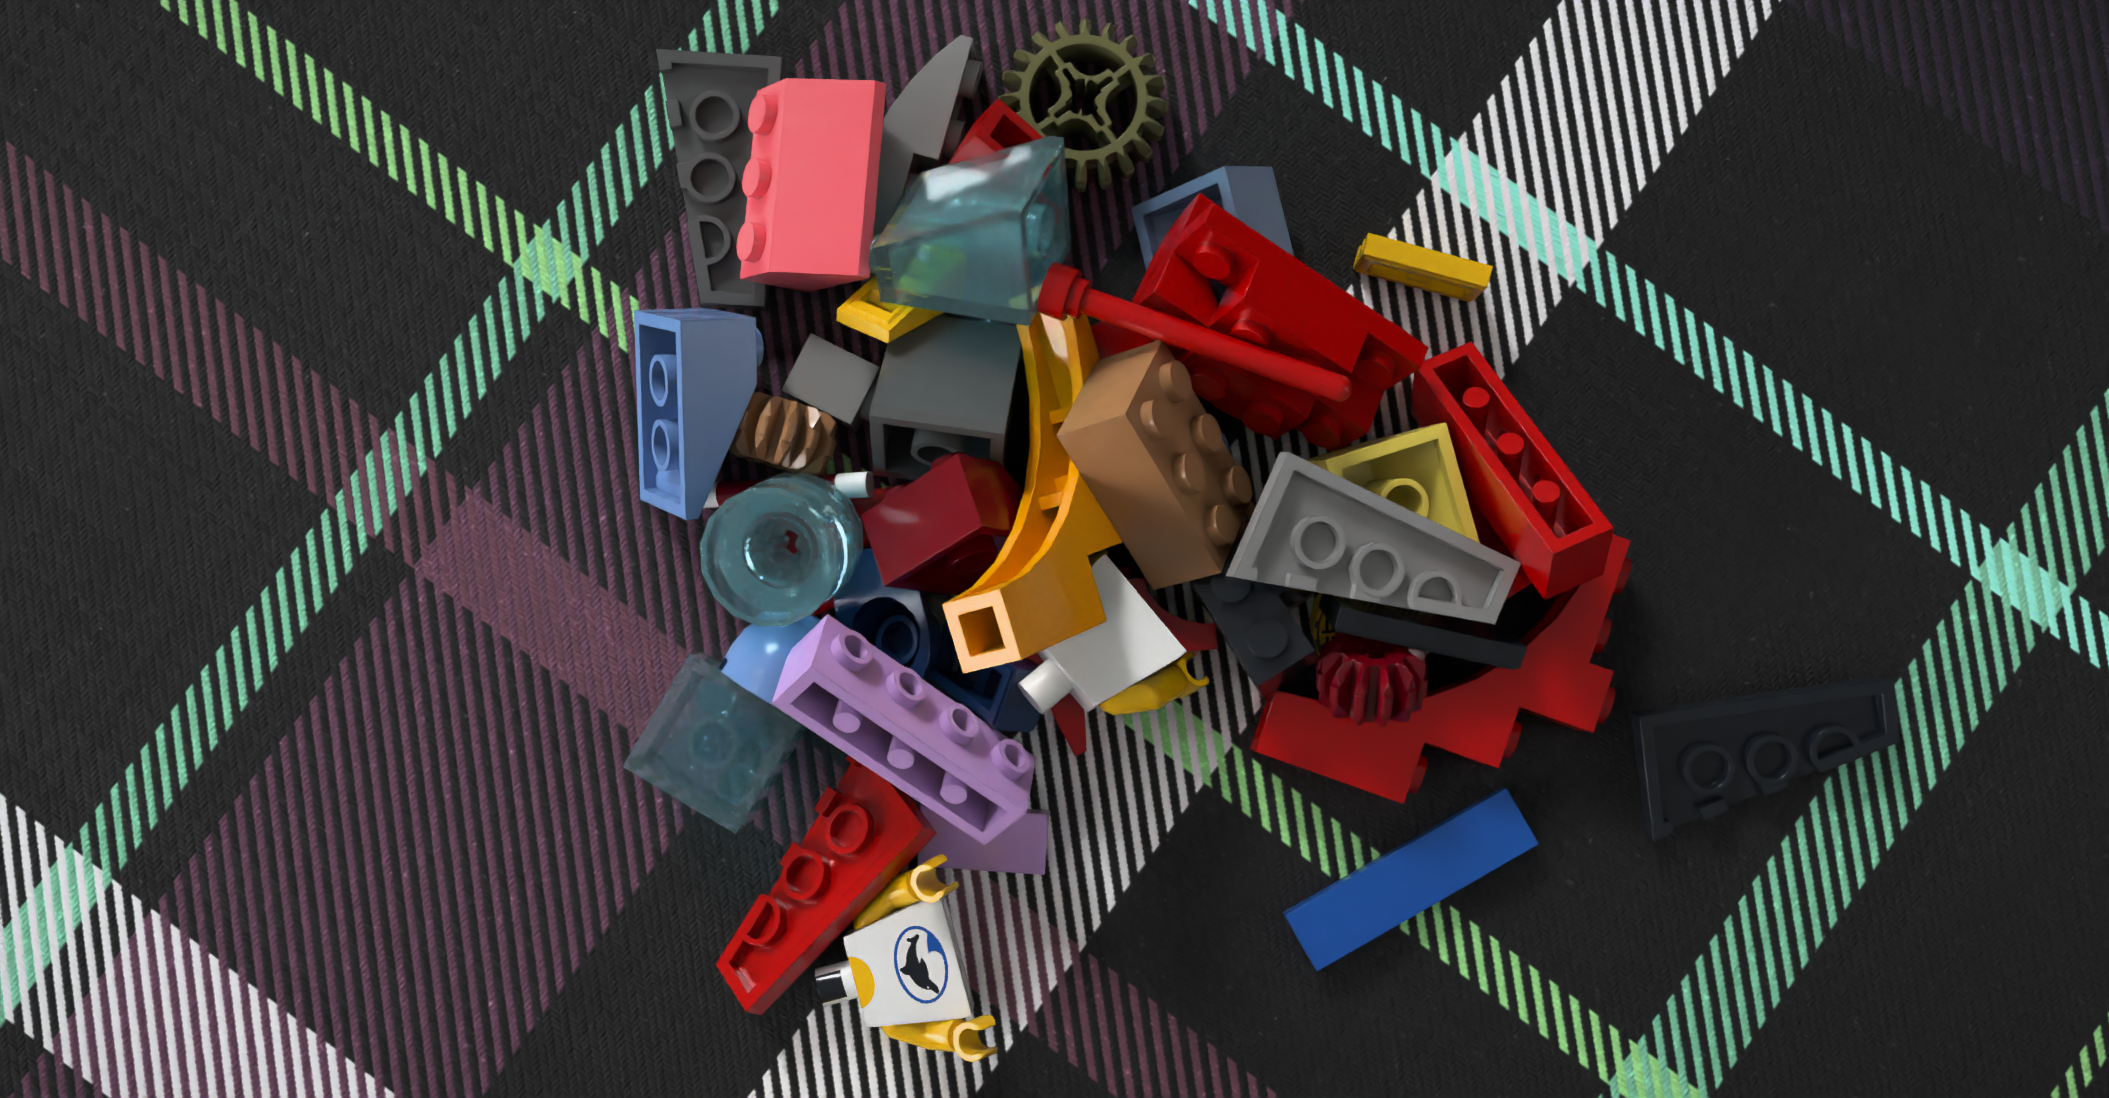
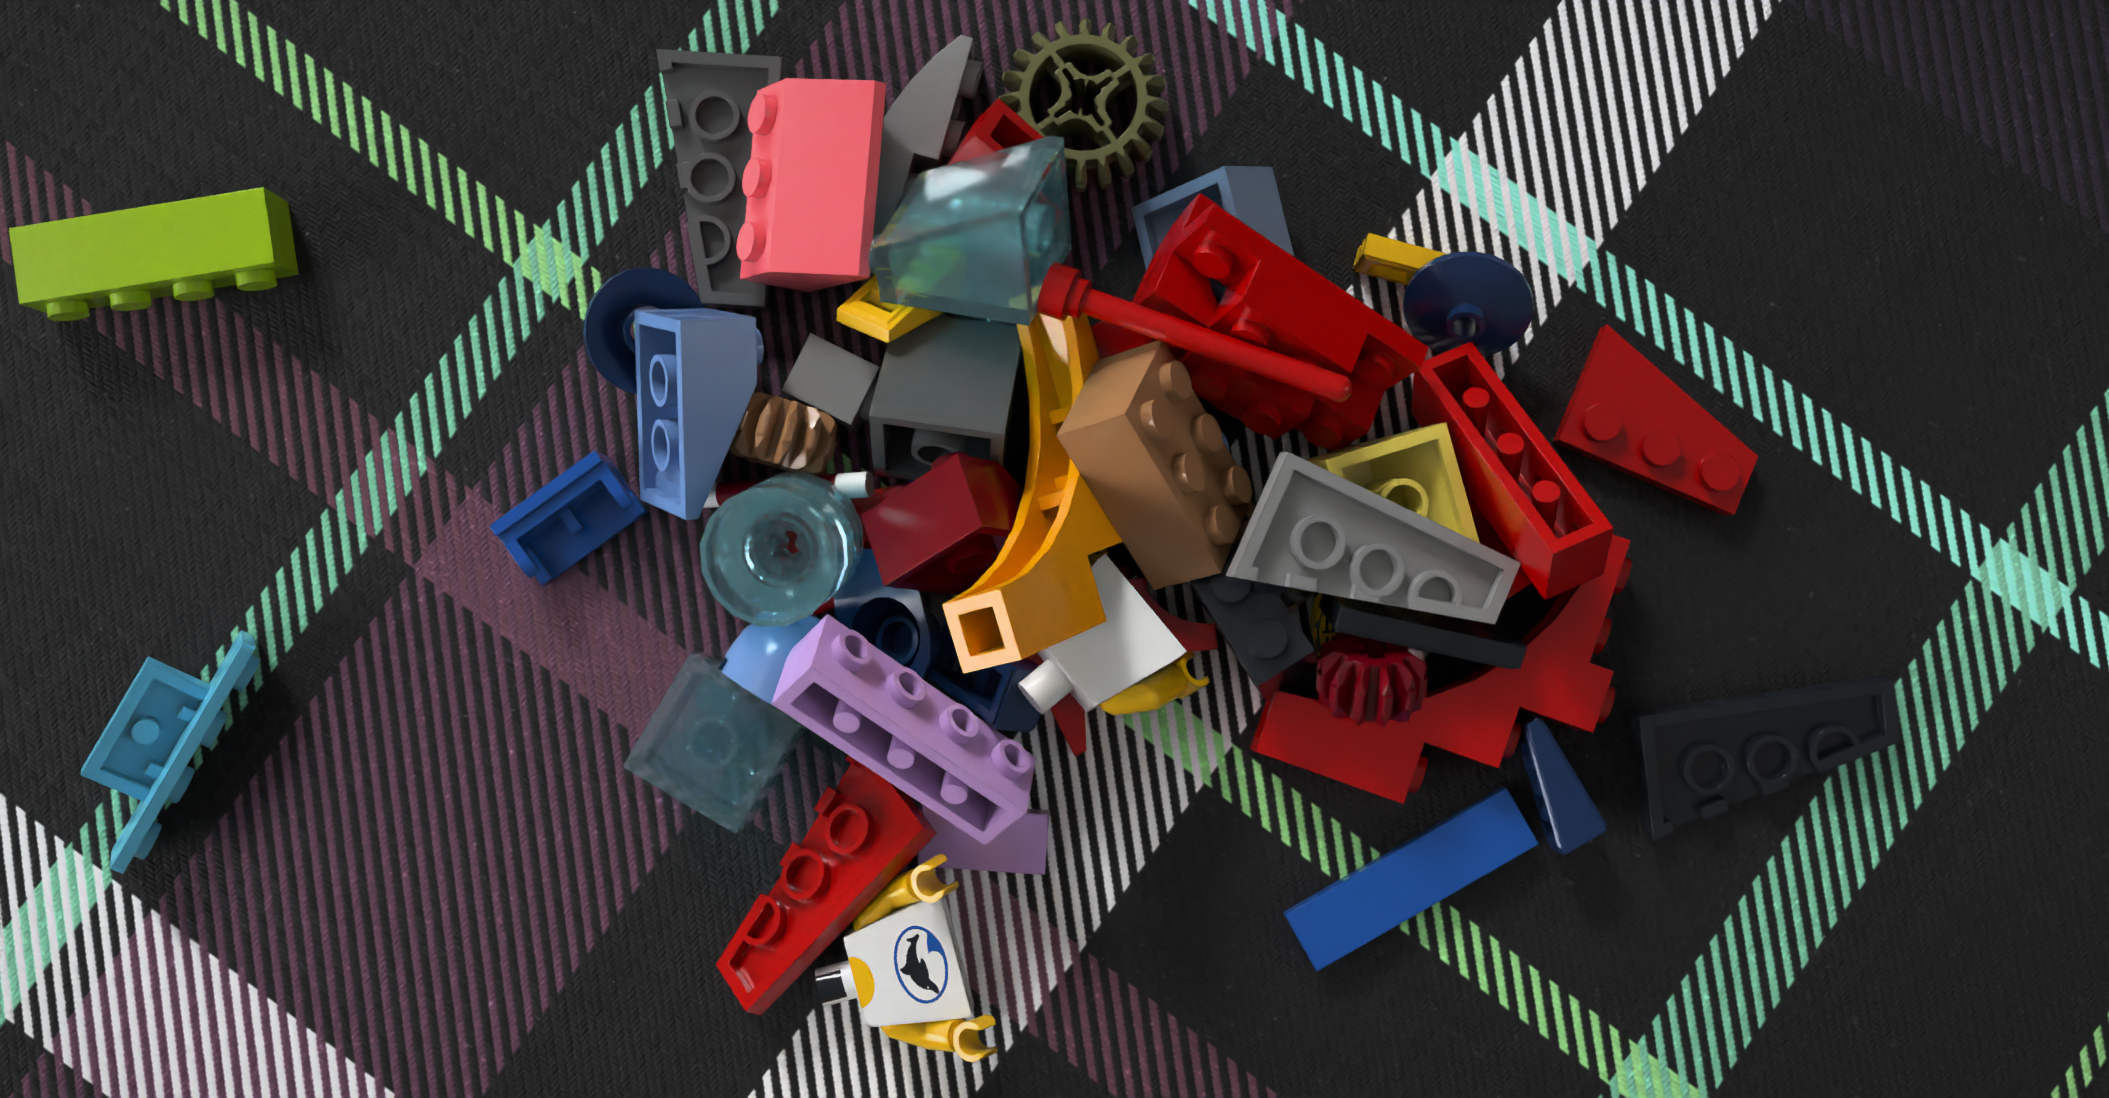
(154, 253): none -> lime brick
(156, 735): none -> medium azure bracket
(569, 518): none -> blue hinge
(612, 313): none -> dark blue dish
(1471, 287): none -> dark blue dish
(1561, 800): none -> dark blue slope
(1651, 429): none -> red wing

